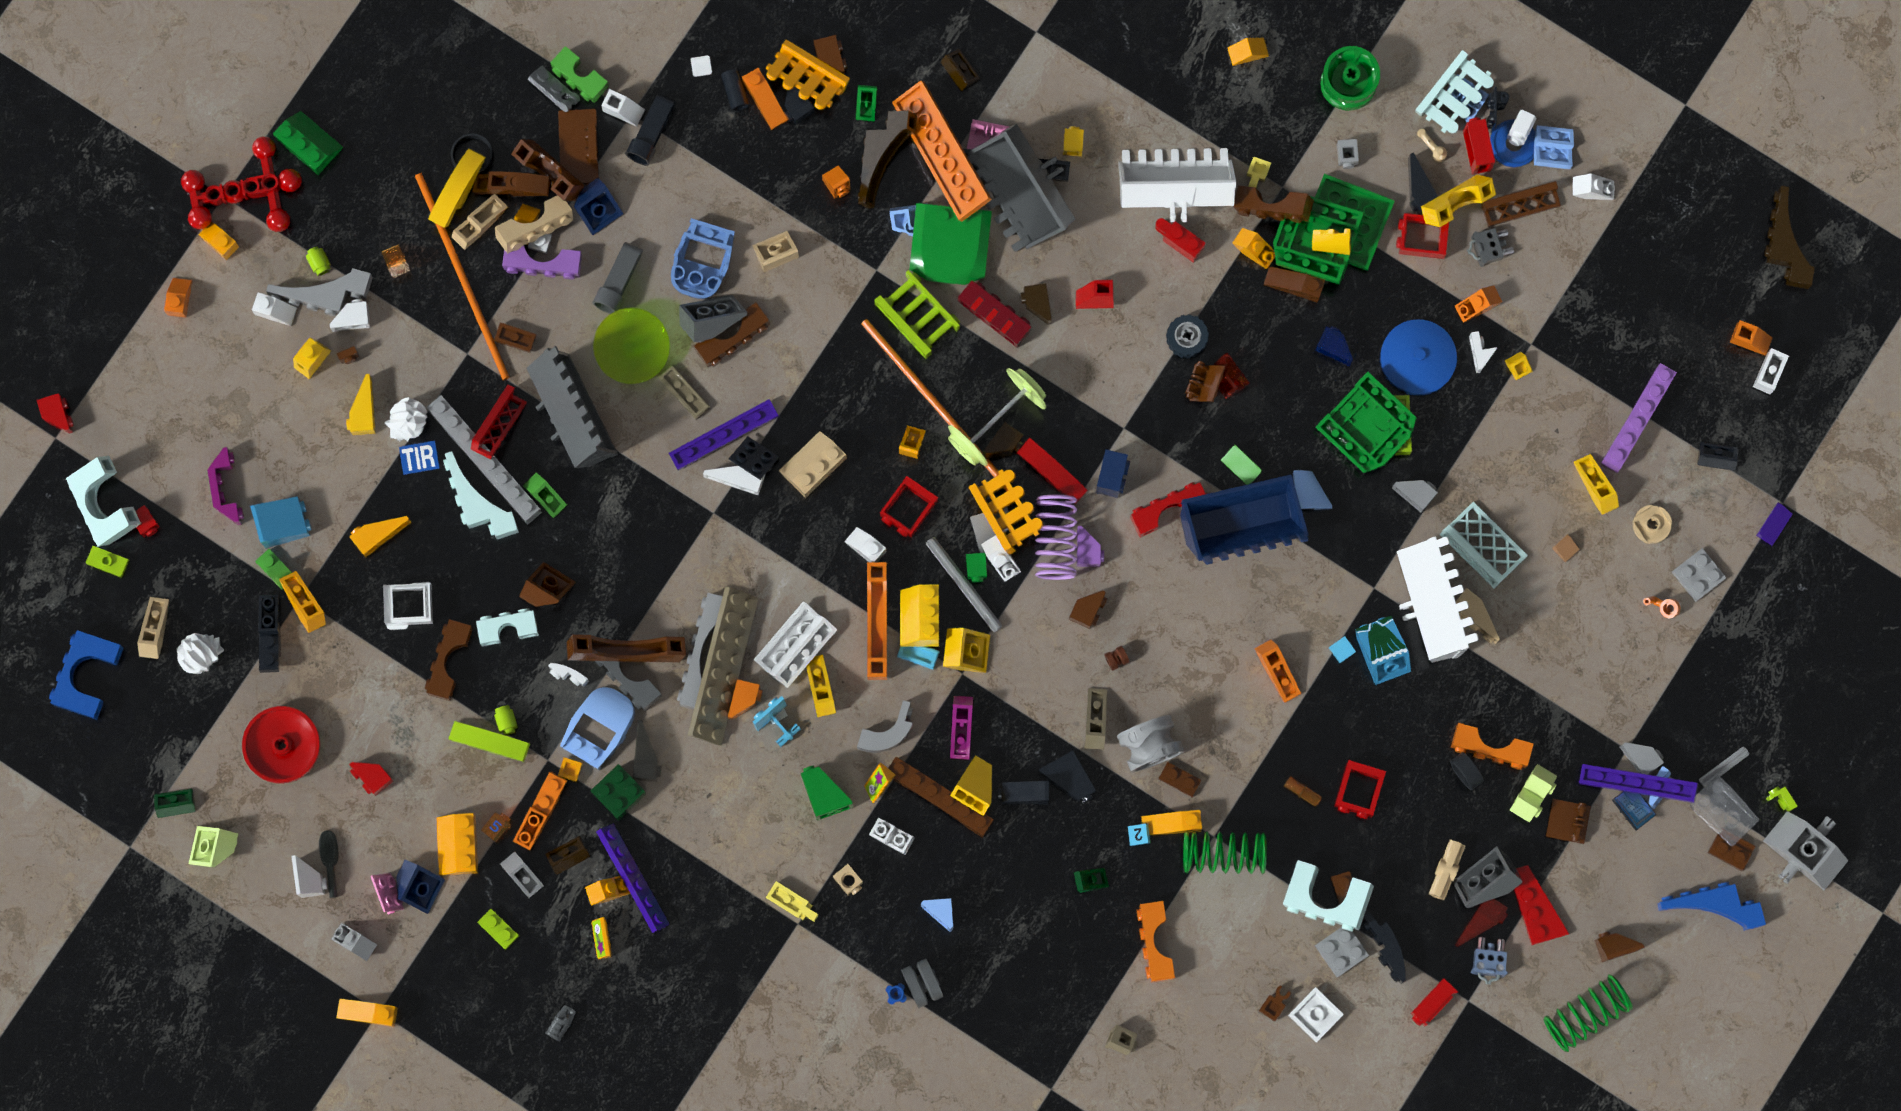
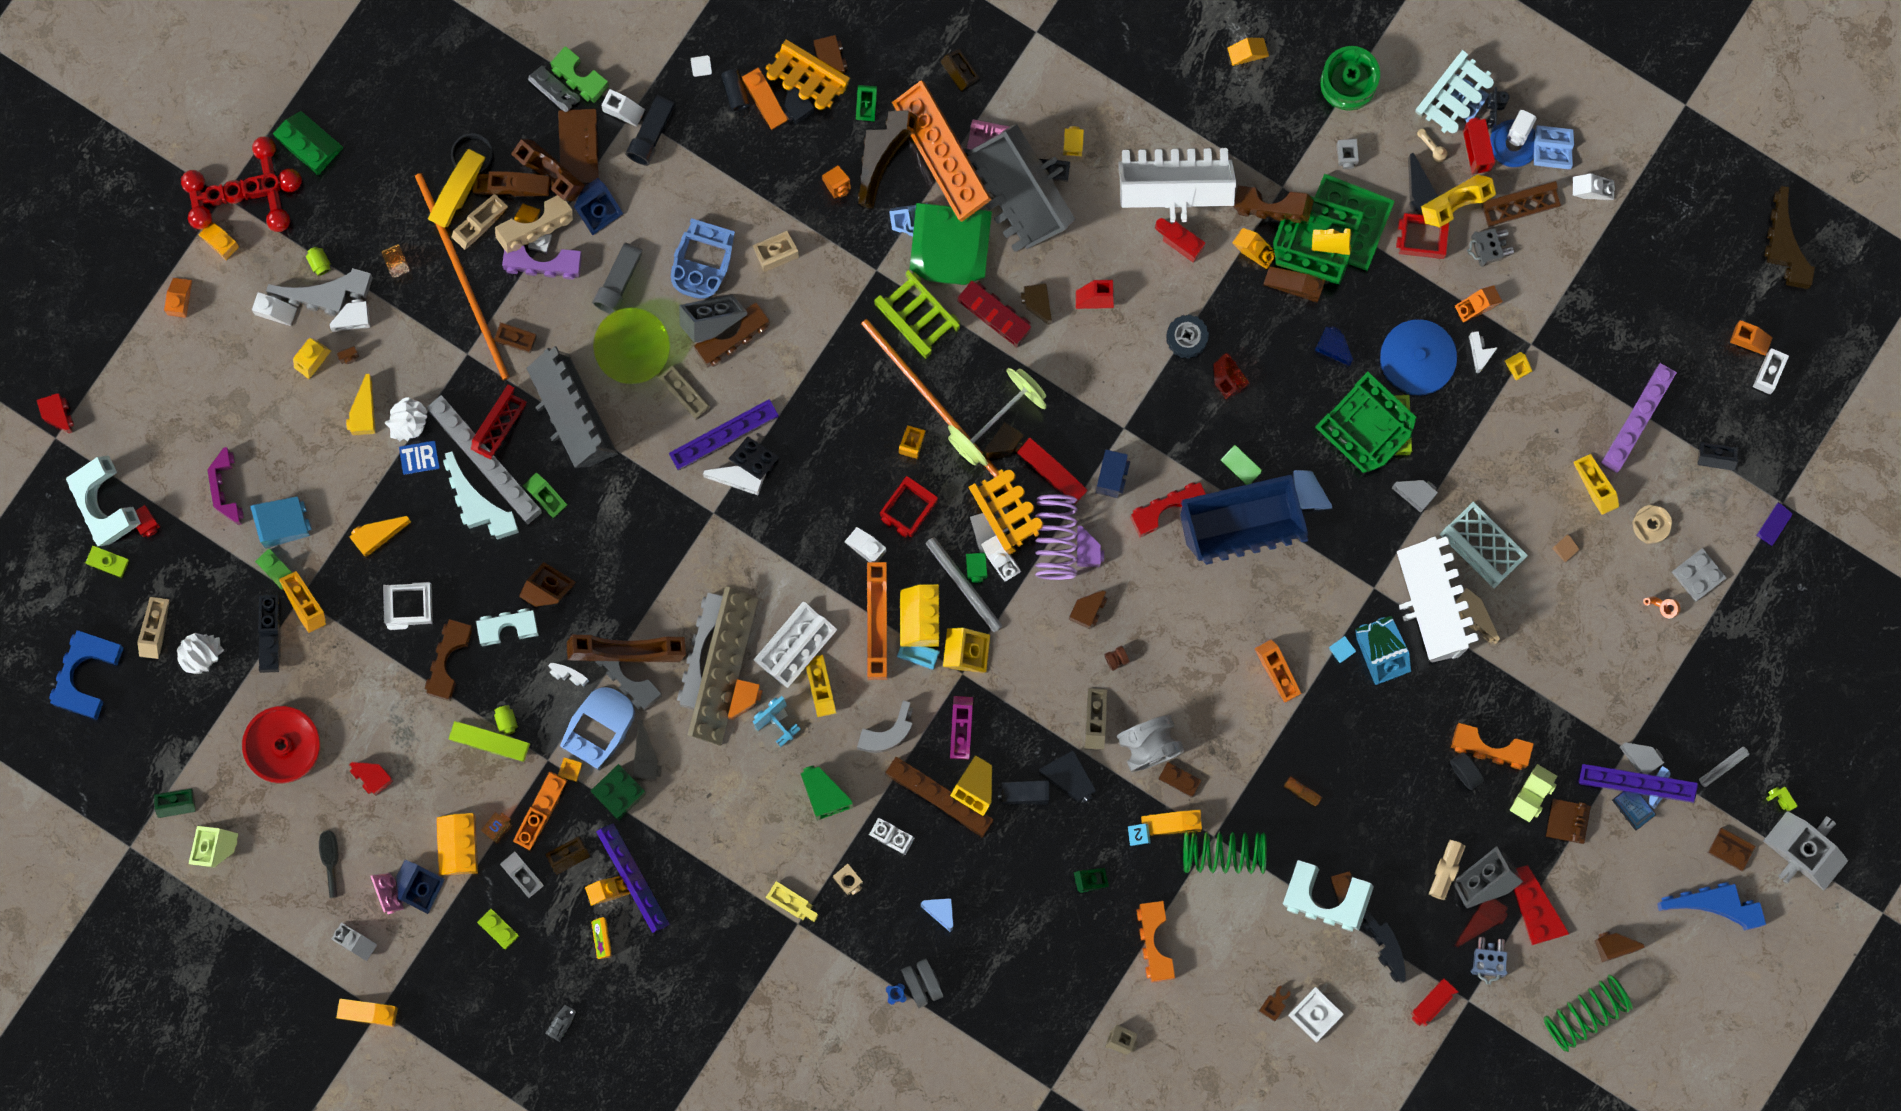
(307, 880): white slope -> none
(813, 464): tan slope -> none
(878, 782): slope -> none
(1206, 383): reddish brown hinge -> none
(1258, 171): light yellow plate -> none
(1341, 951): light grey plate -> none
(1365, 770): red window -> none
(1724, 811): clear slope -> none

